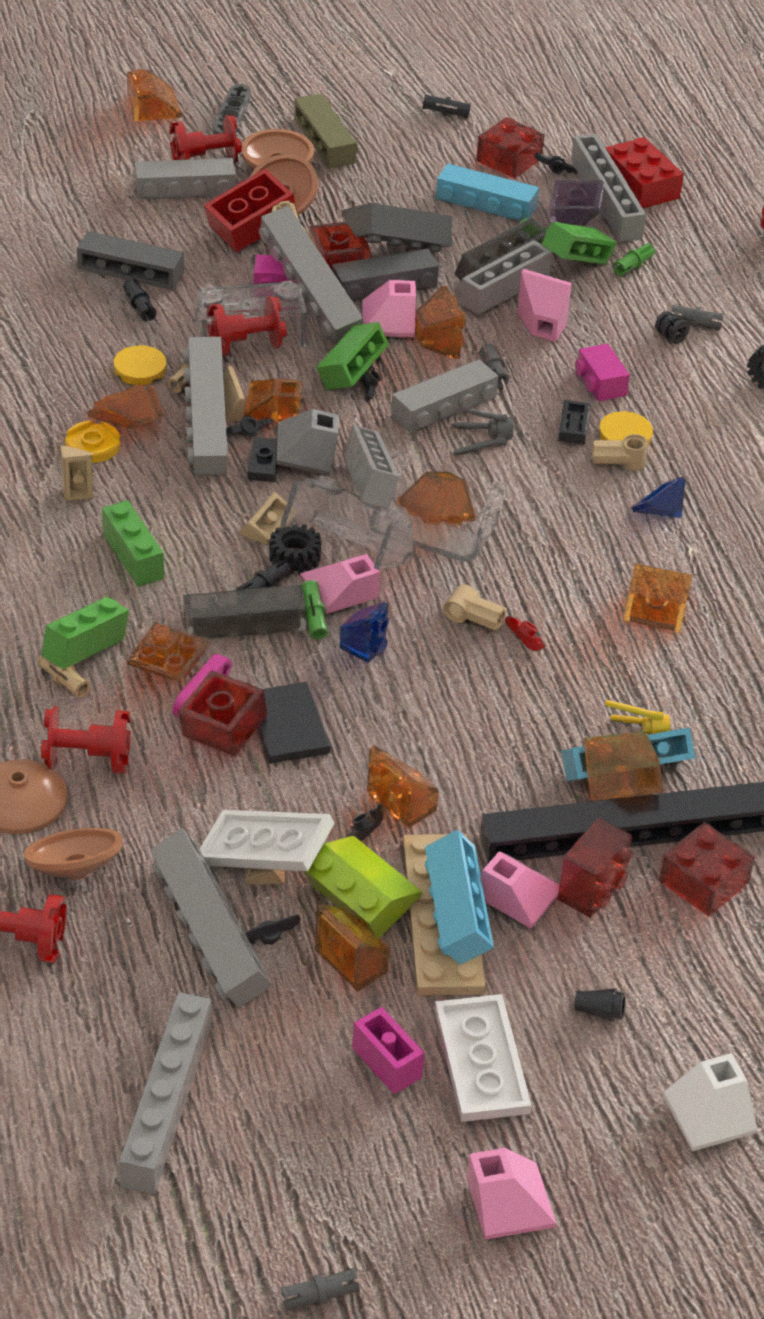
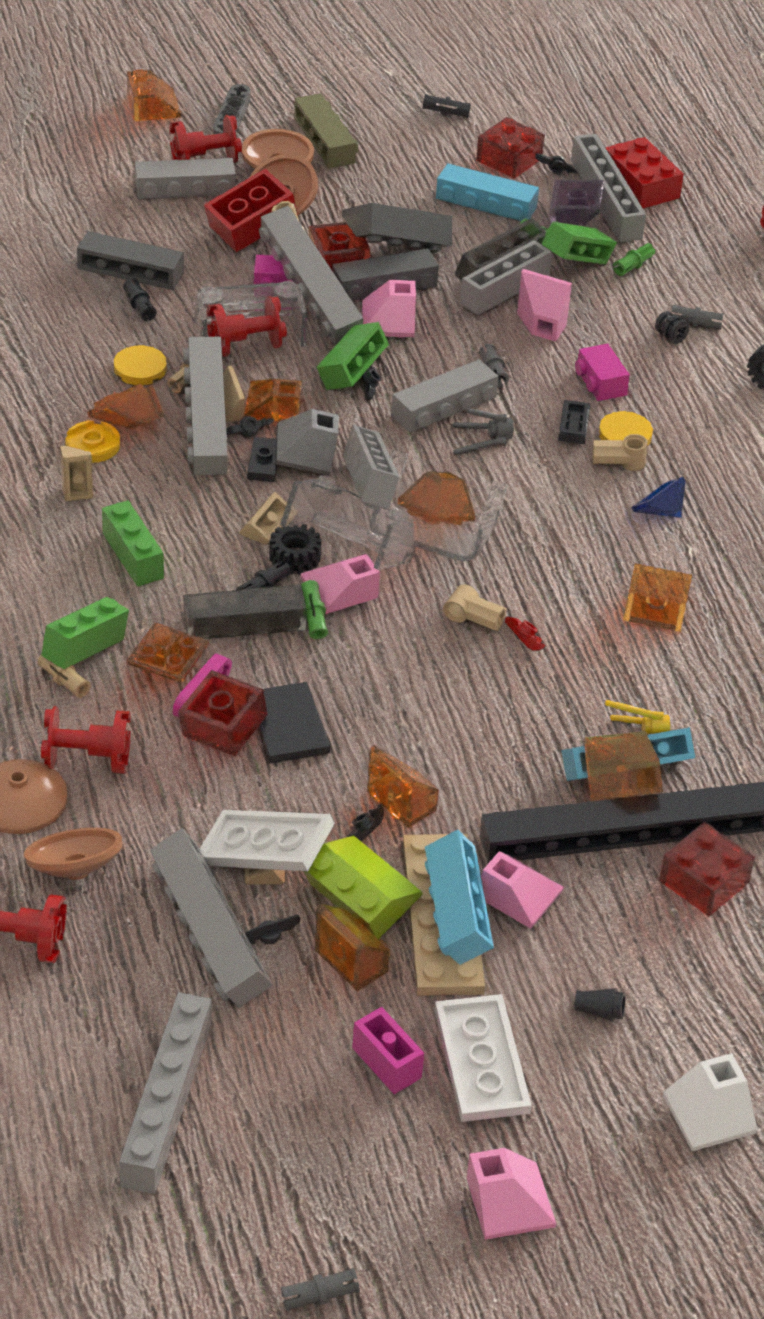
(366, 632): clear blue slope -> none
(441, 324): clear orange slope -> none
(595, 868): clear red brick -> none

